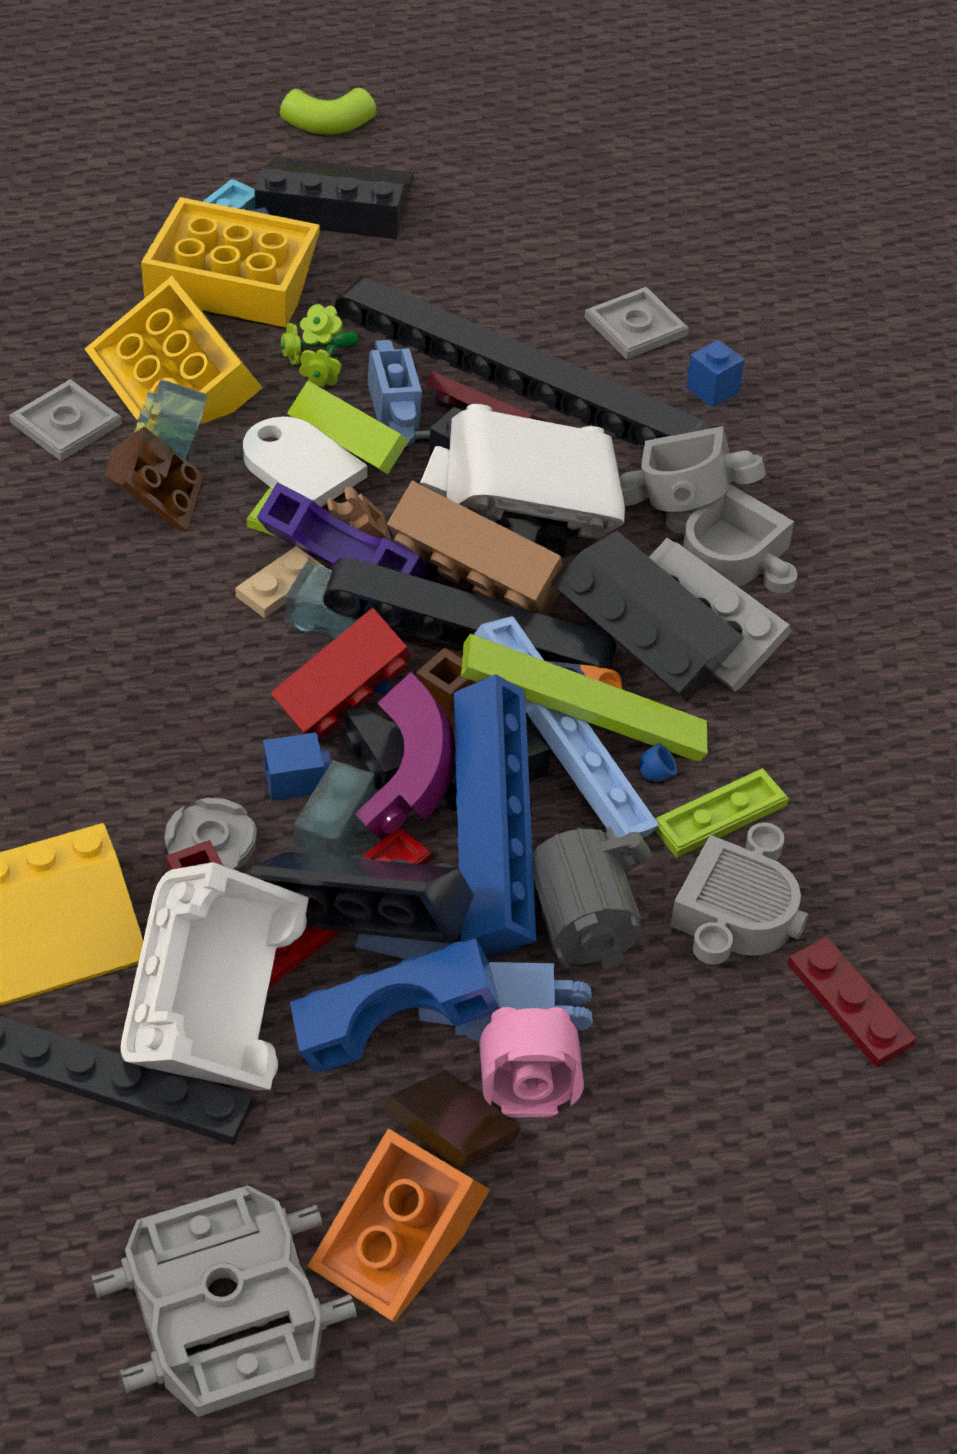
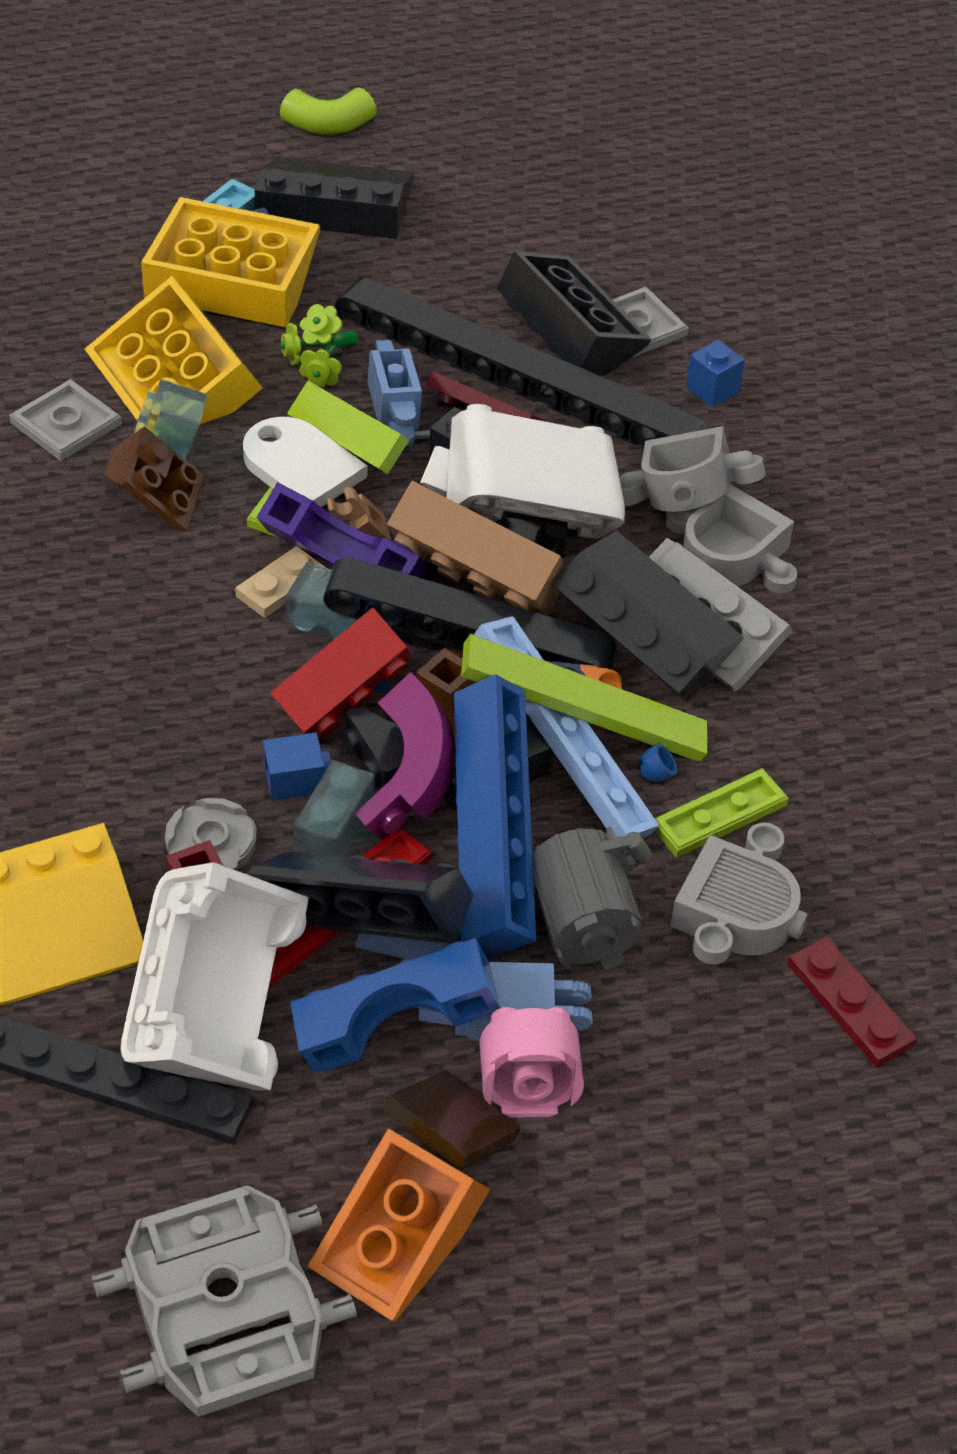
(570, 311): none -> black slope

